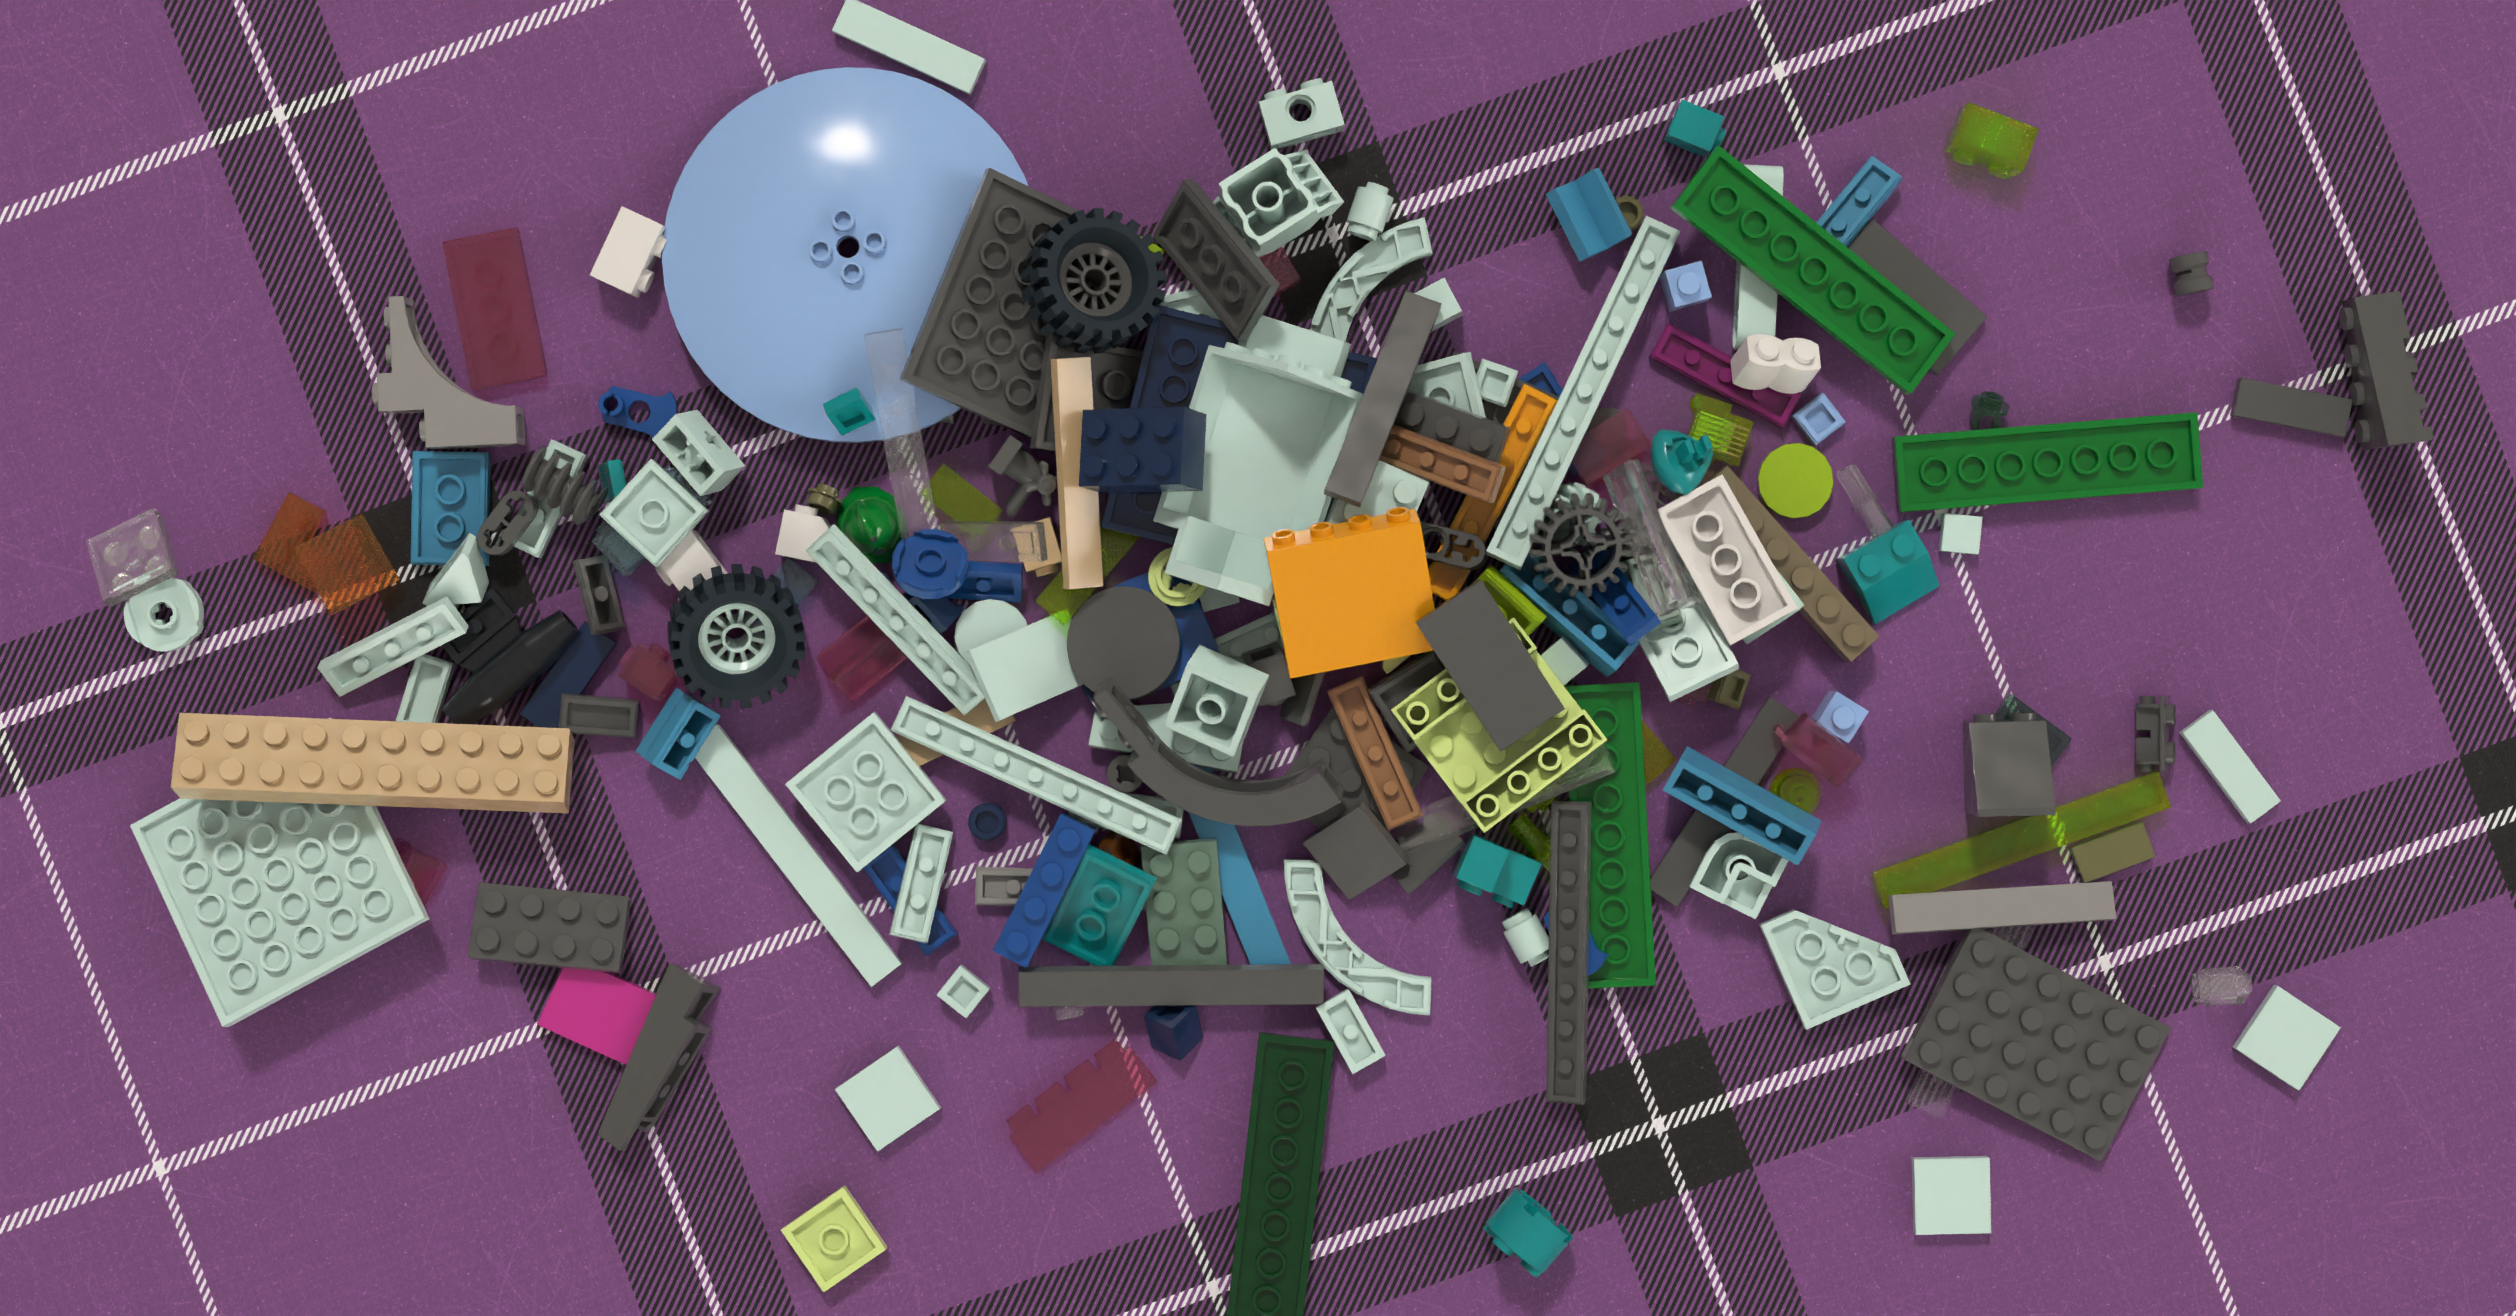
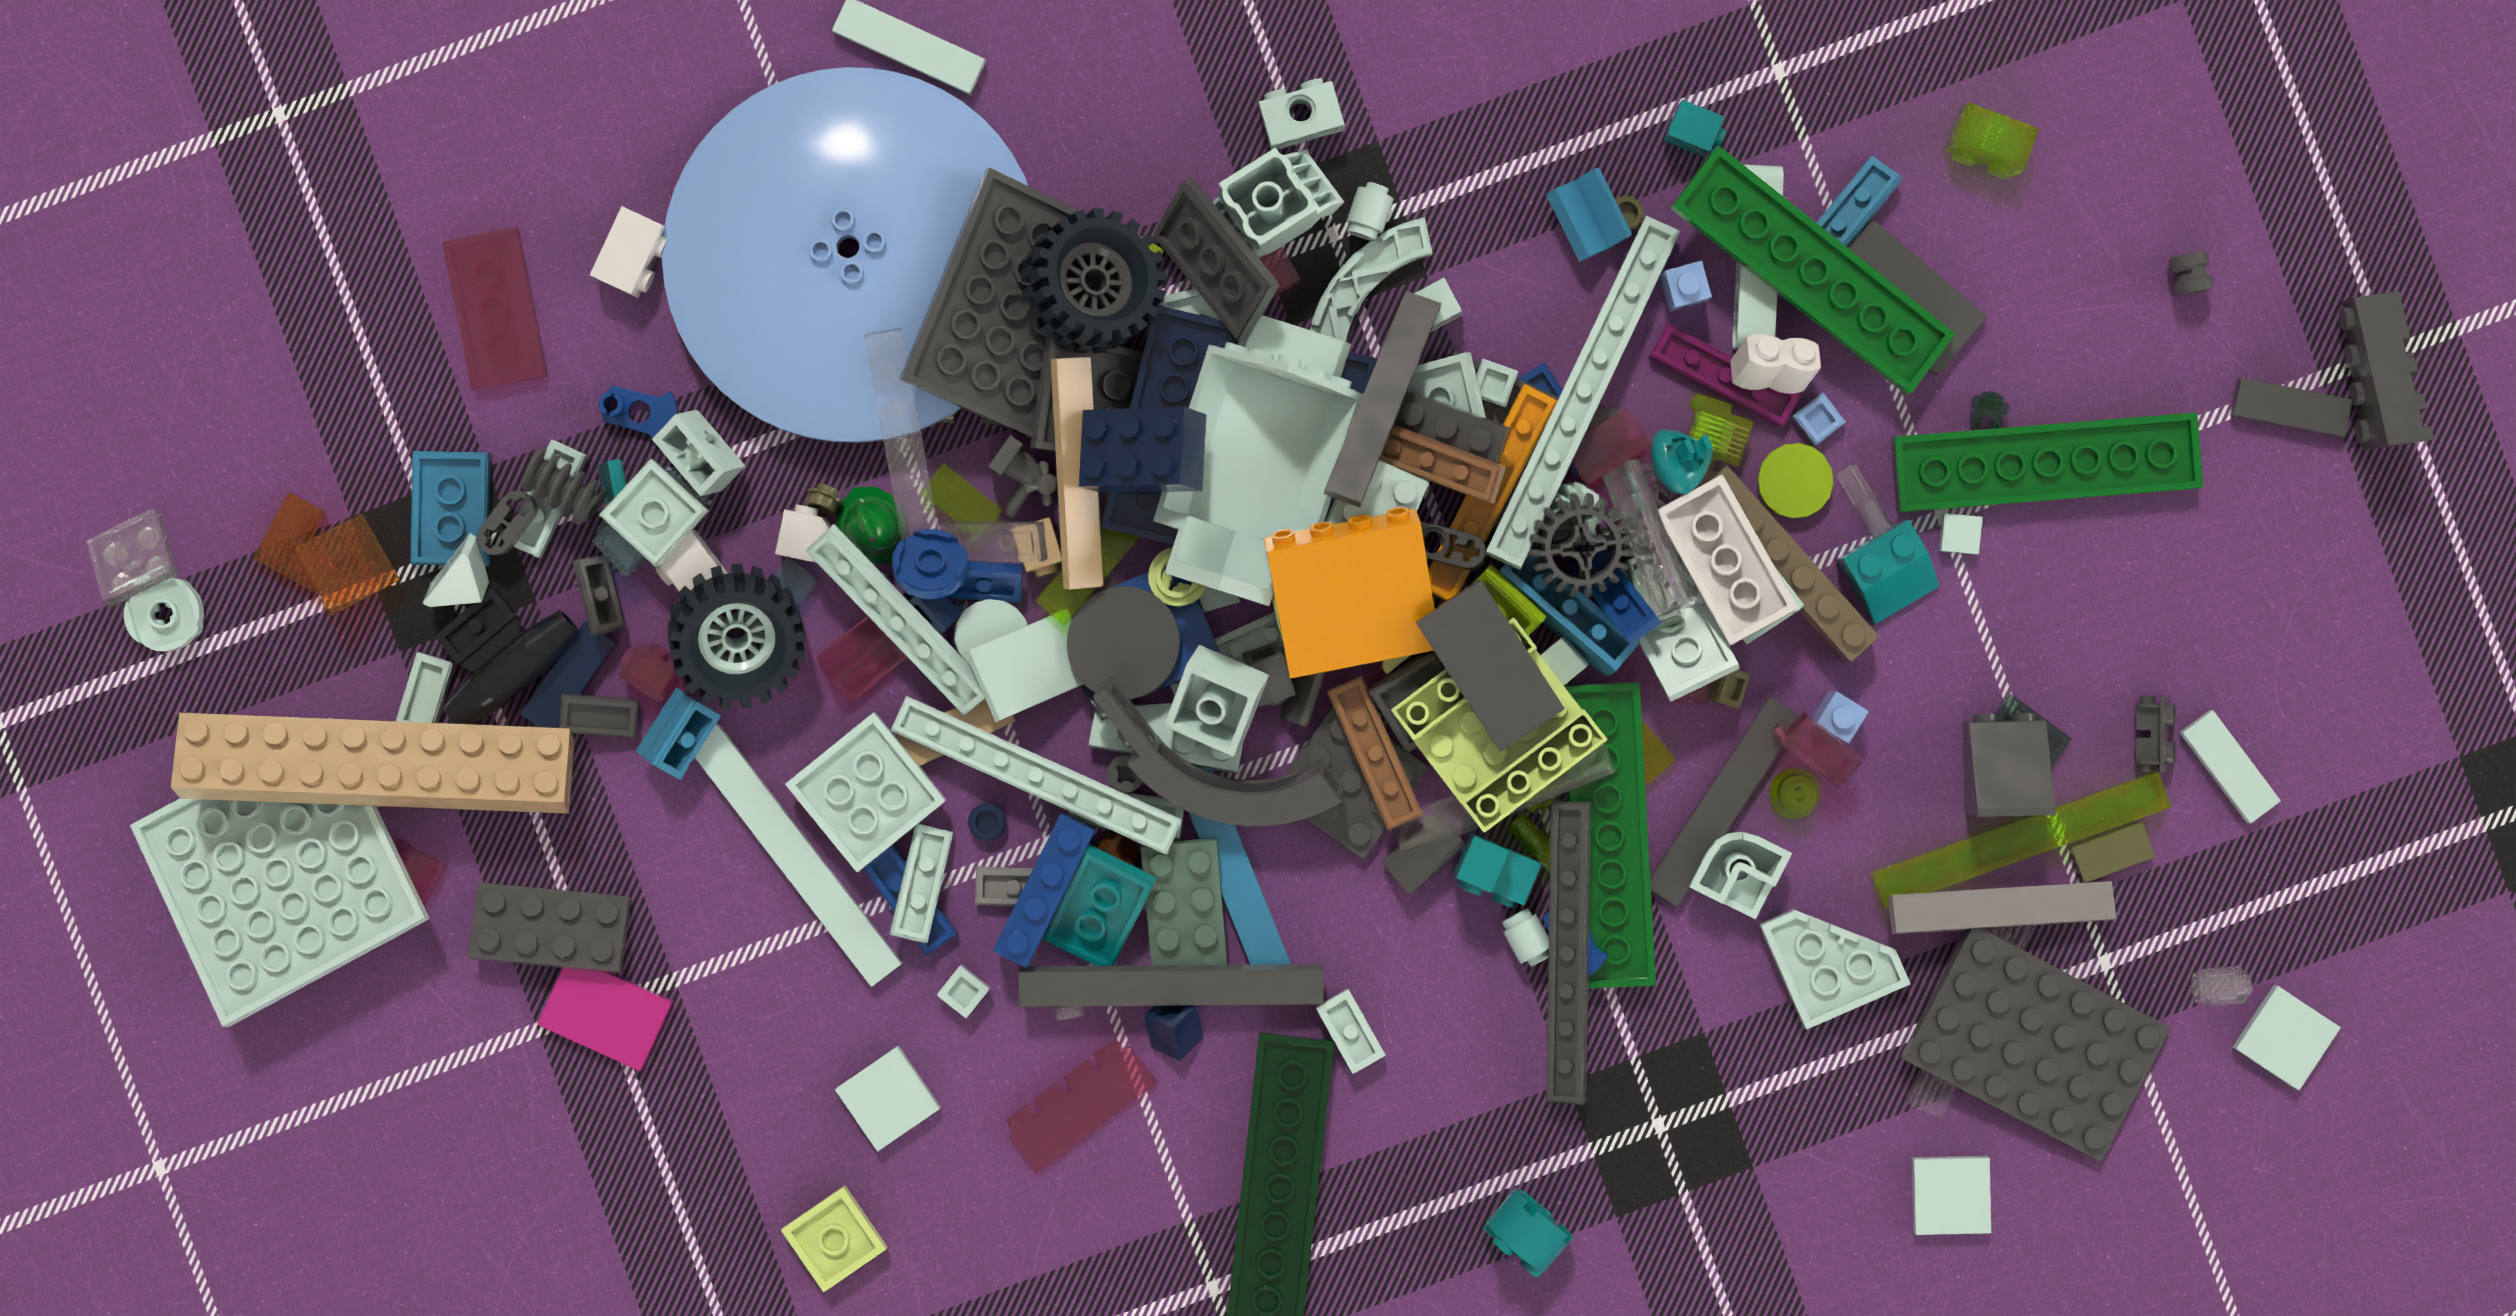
(393, 646): light aqua plate -> none
(419, 386): light grey arch -> none
(660, 1056): dark grey wedge -> none
(849, 411): teal plate -> none
(1340, 954): light aqua tile -> none
(1356, 850): dark grey tile -> none
(1742, 805): dark azure brick -> none

